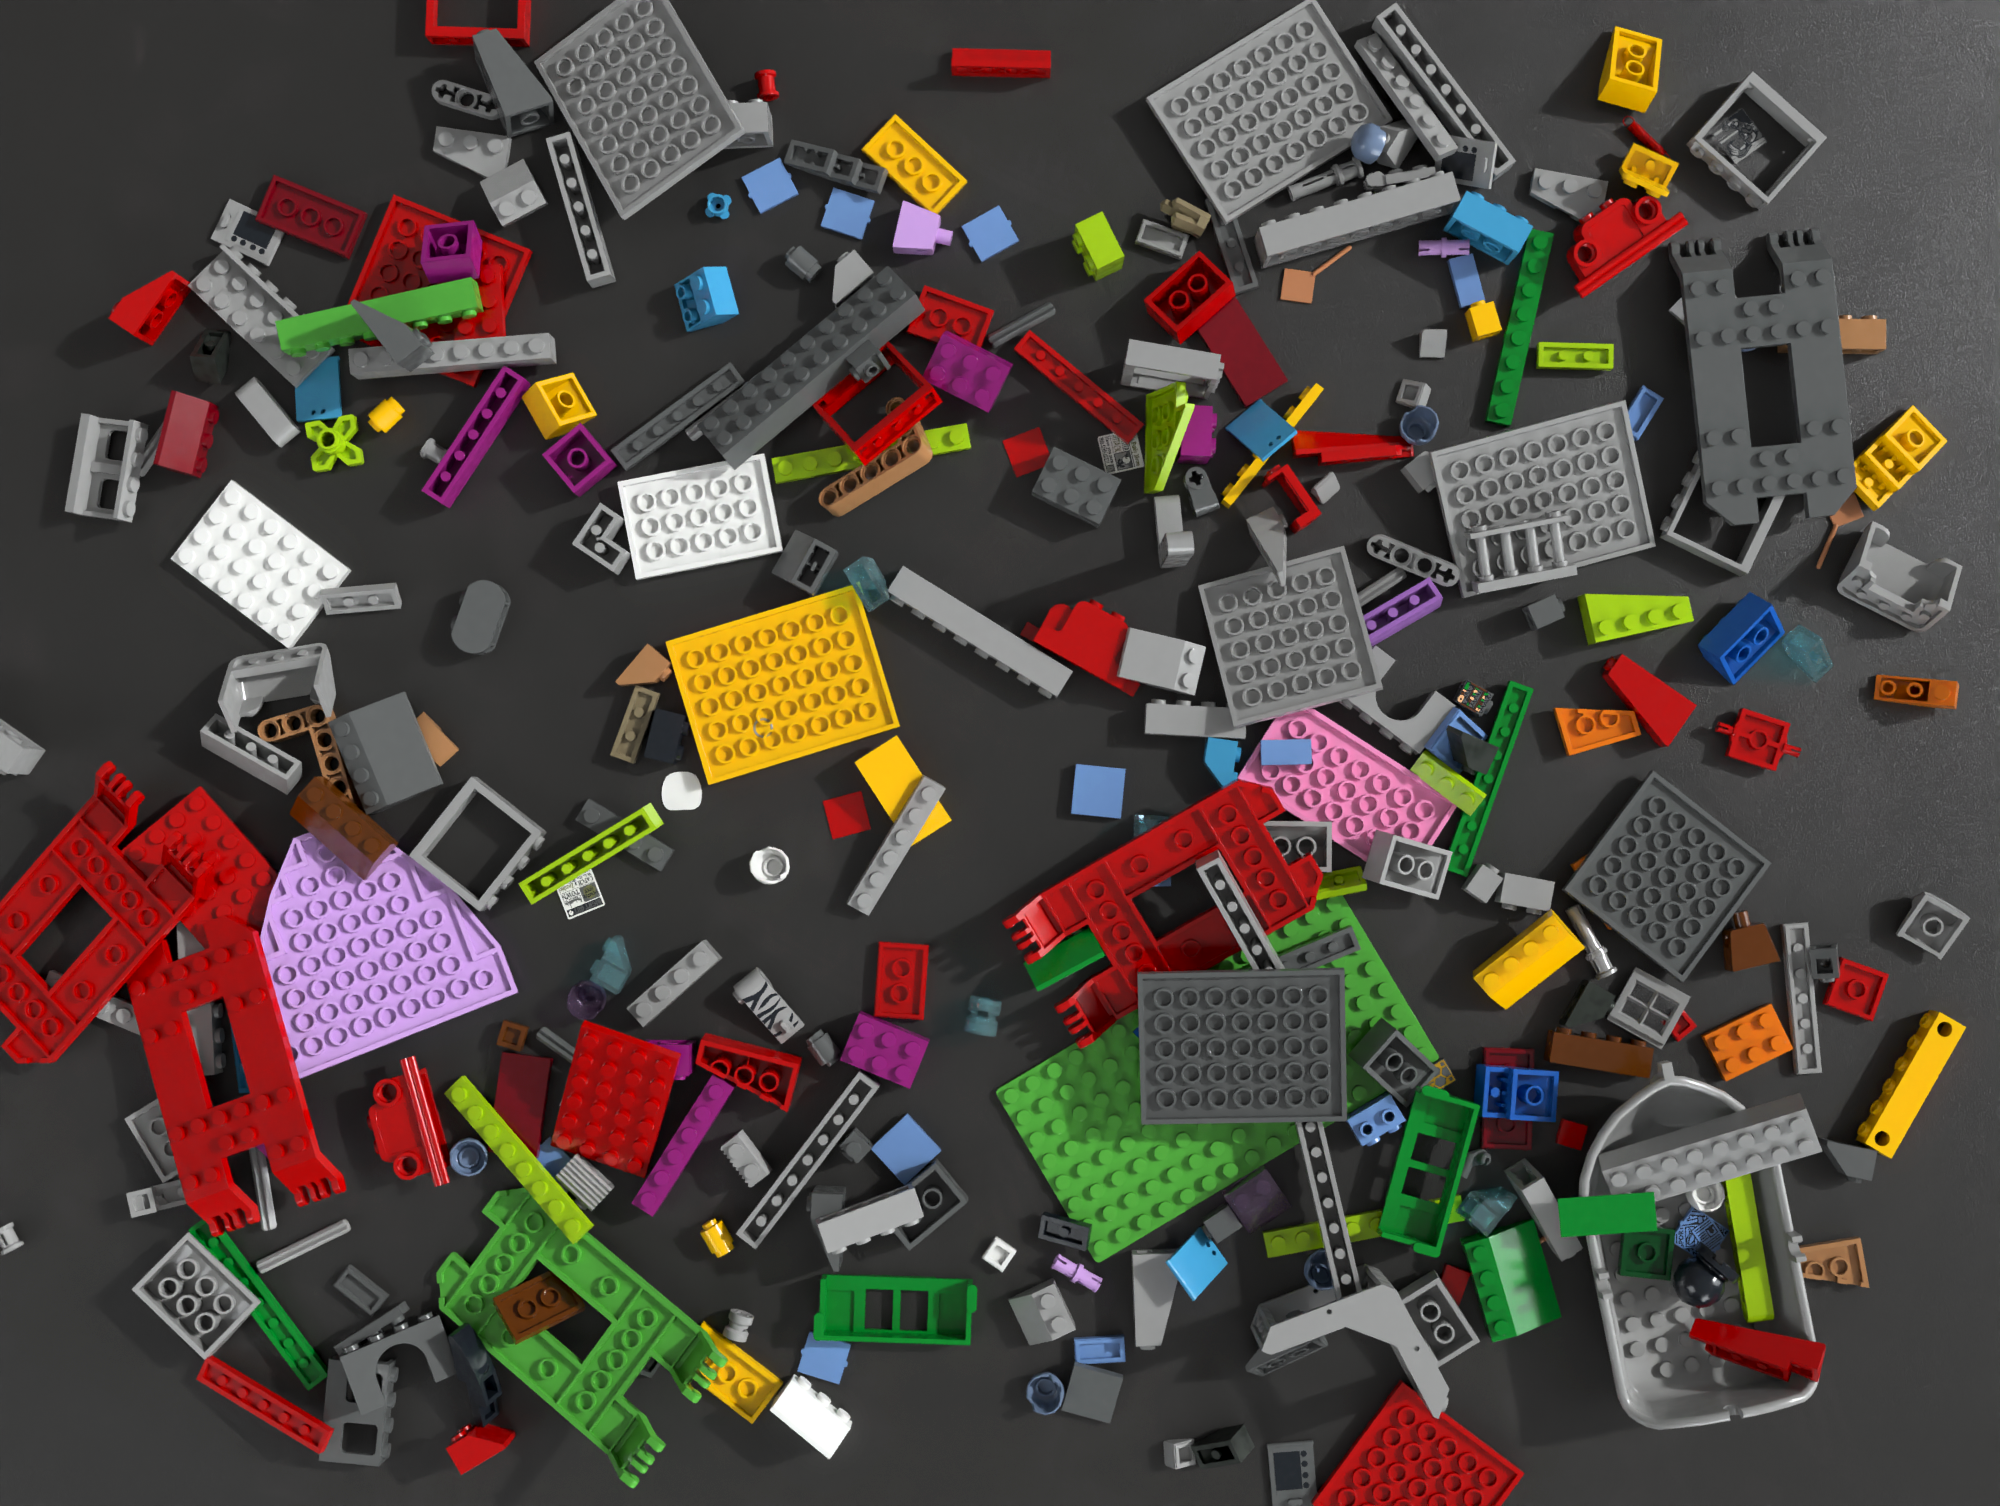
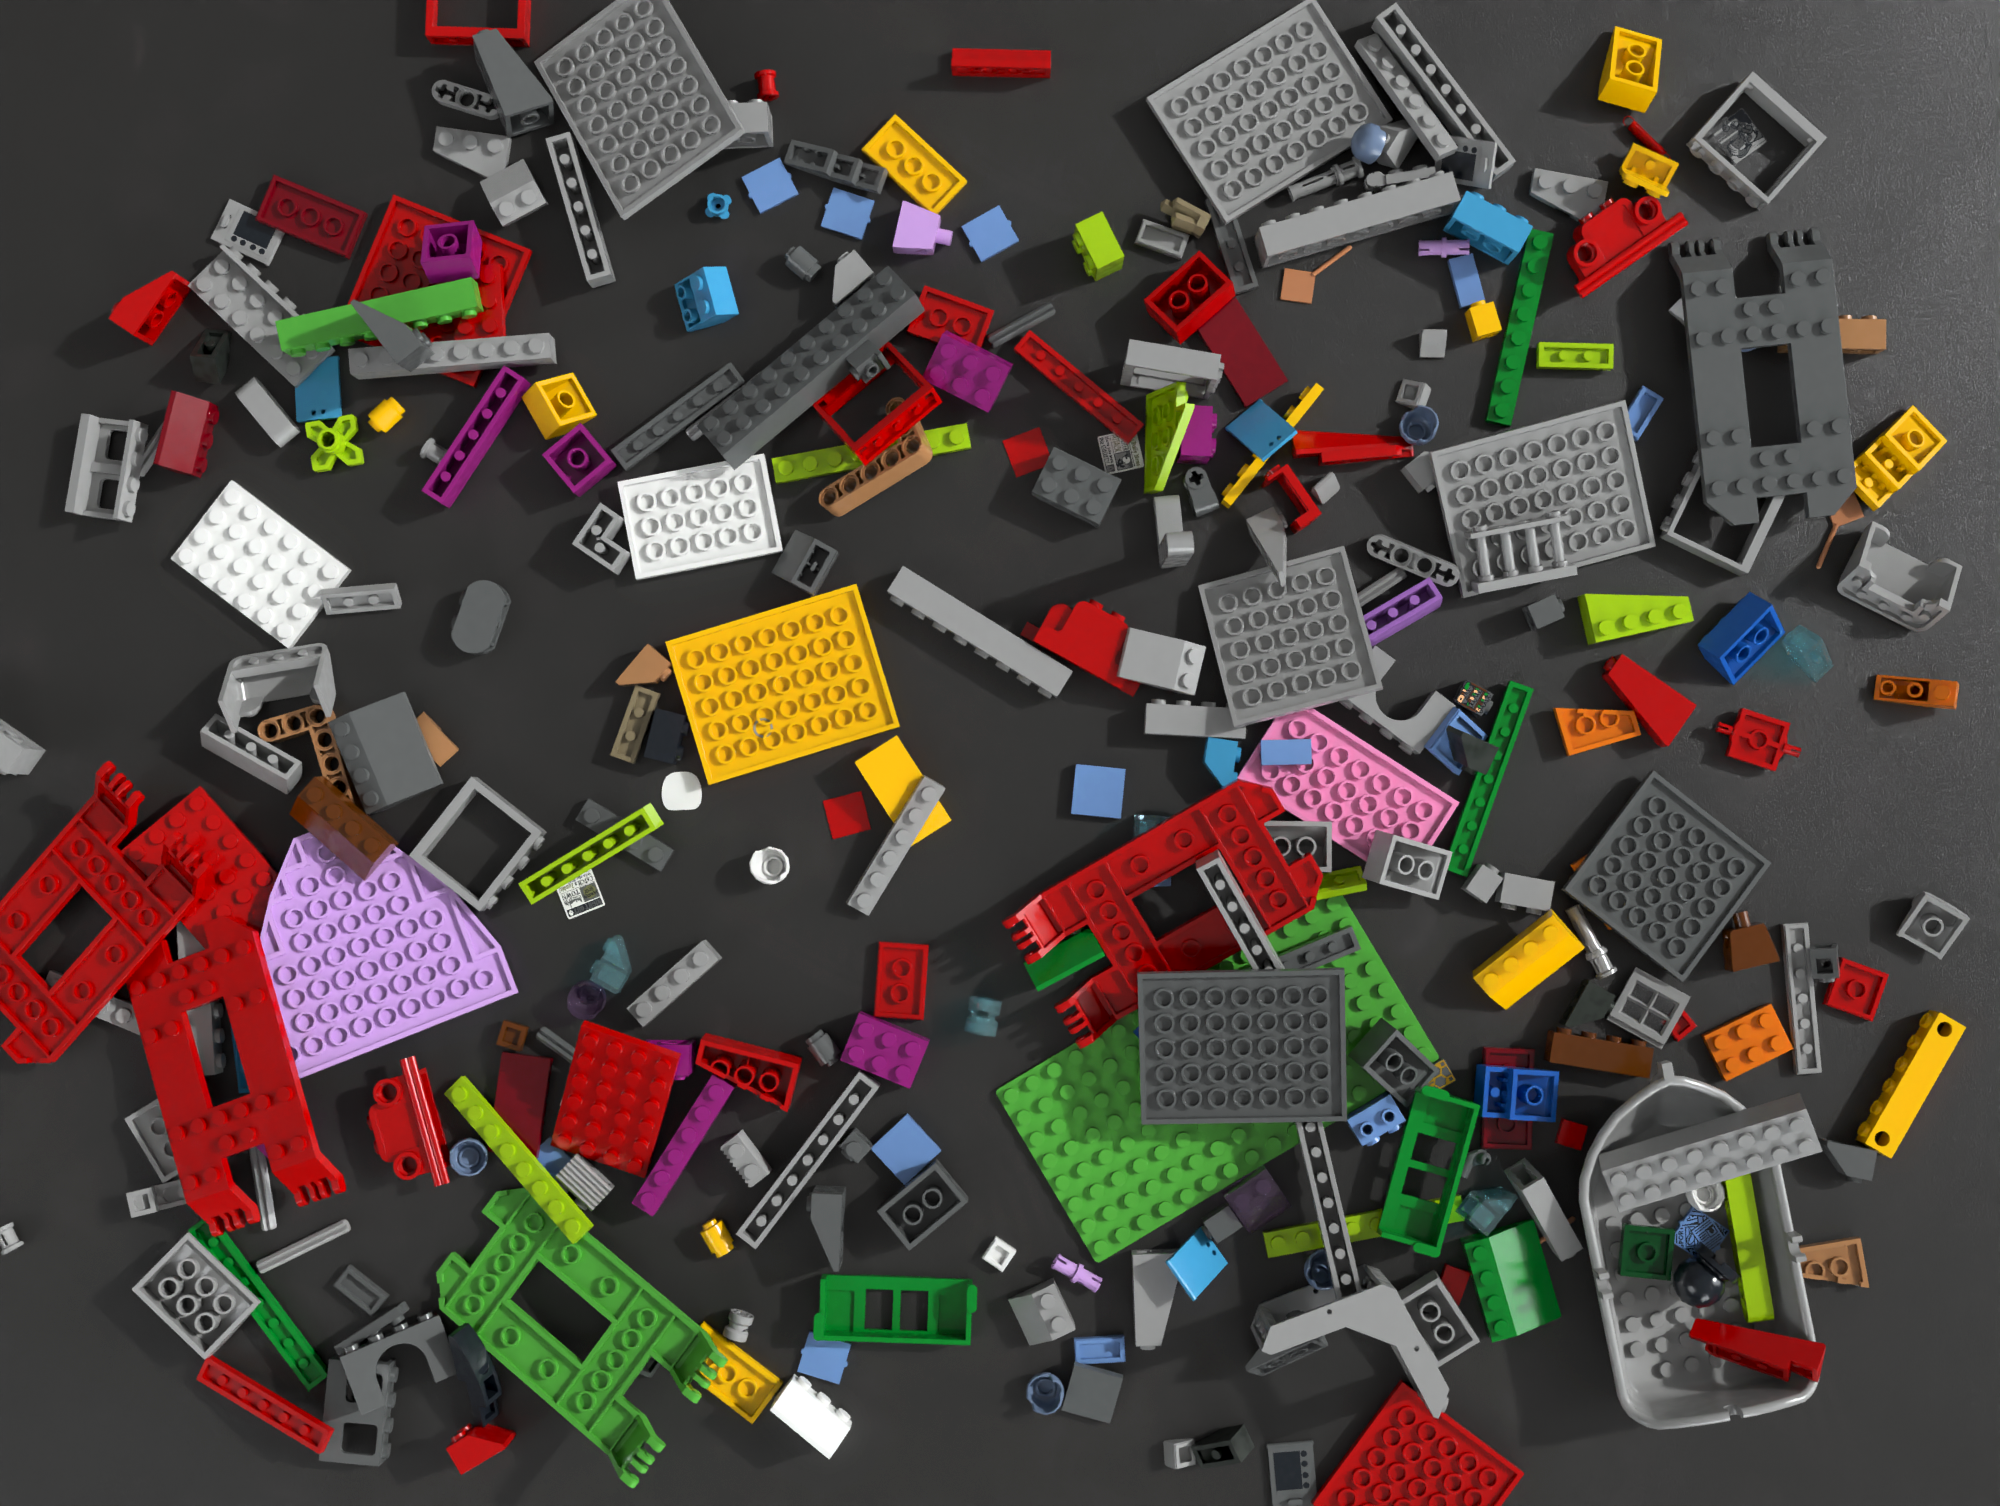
(537, 1306): reddish brown plate -> none
(767, 1005): light grey door -> none
(868, 582): clear light blue slope -> none
(869, 1218): light grey brick -> none
(1065, 1231): black plate -> none
(1448, 782): lime plate -> none
(1607, 1214): green sticker -> none

